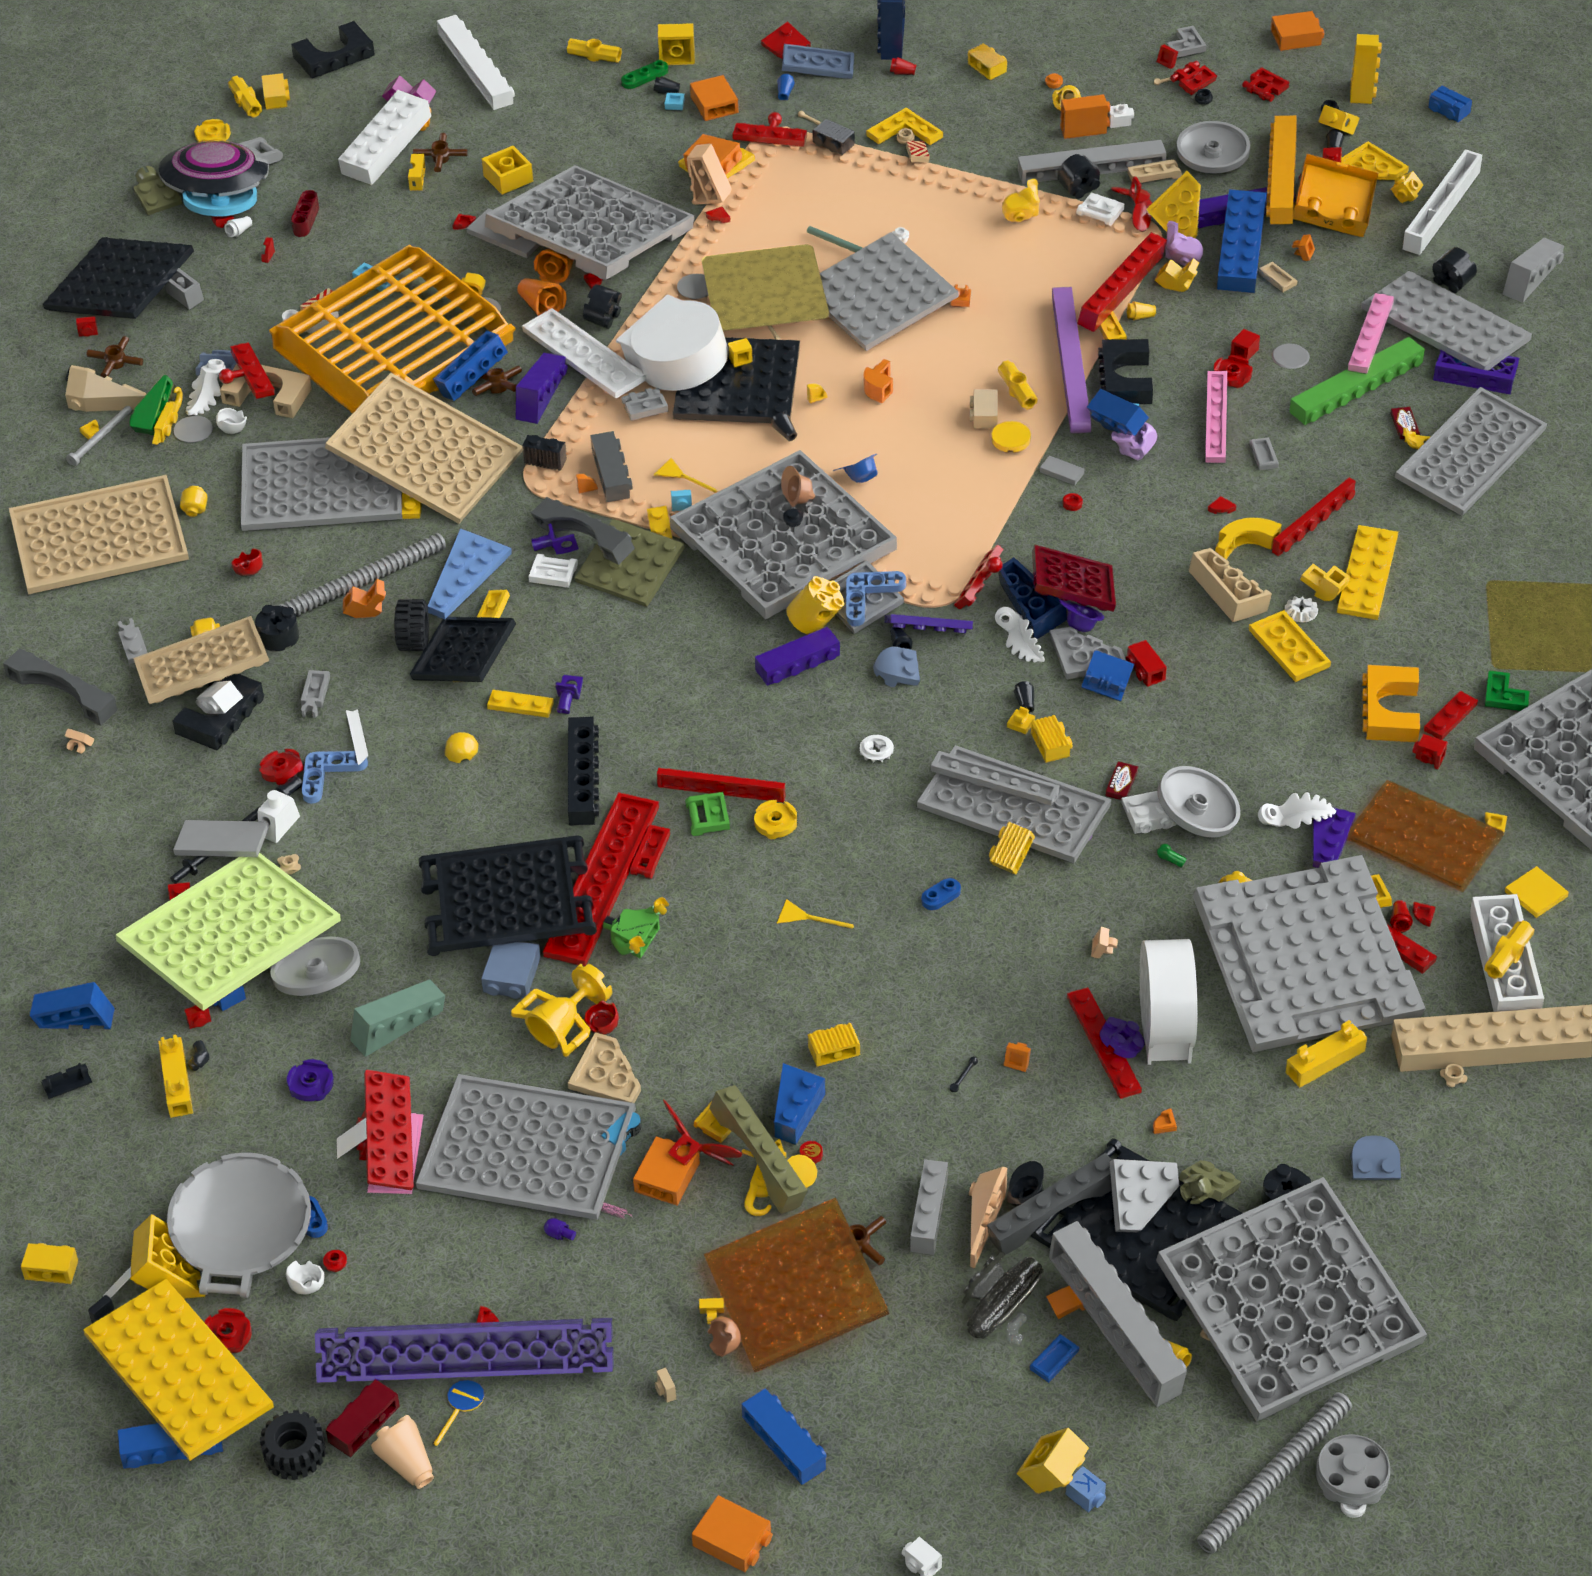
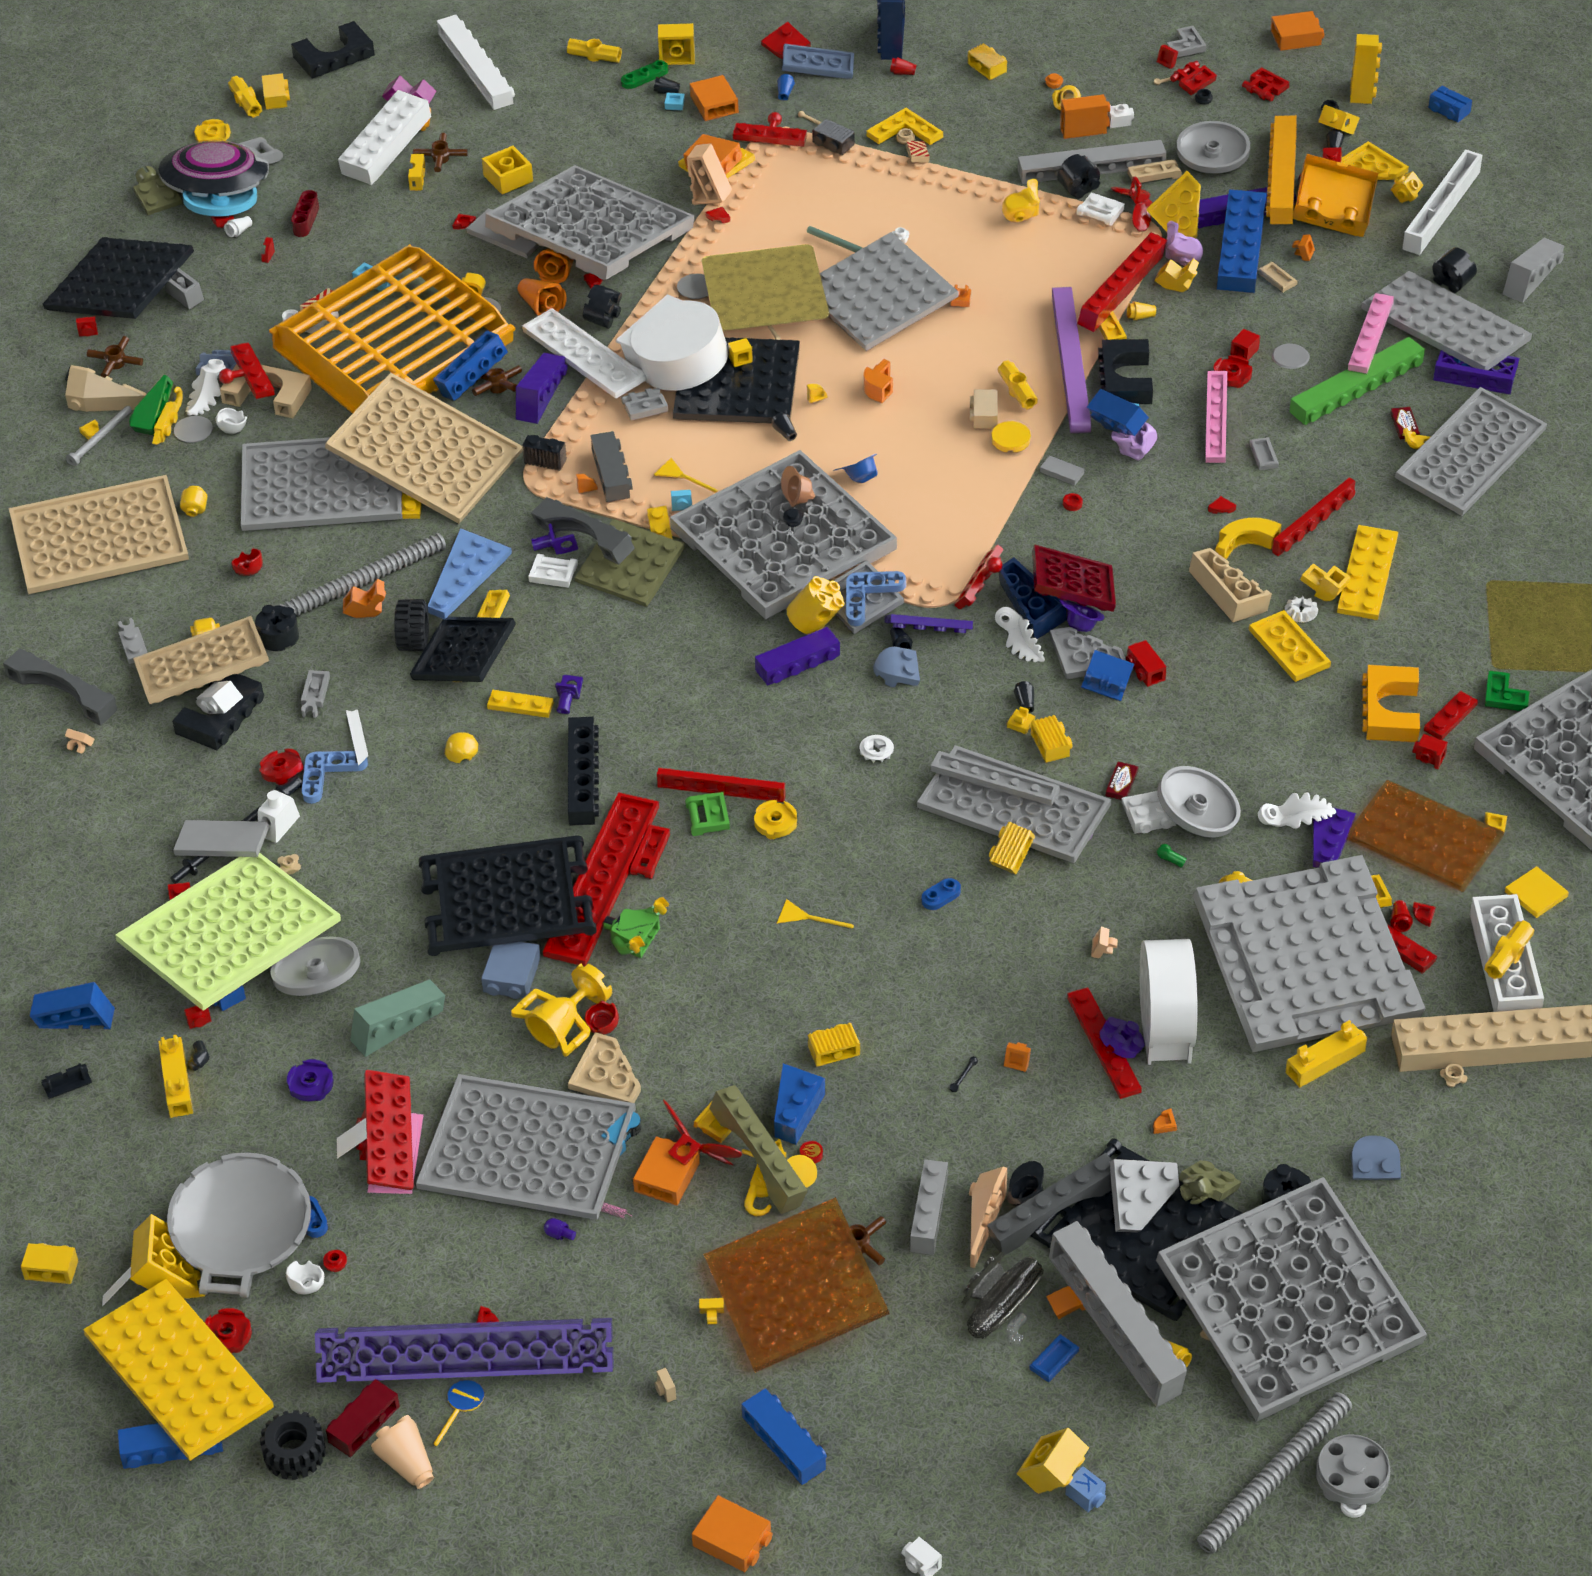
(101, 1308): black tile -> none
(725, 1336): nougat hair -> none

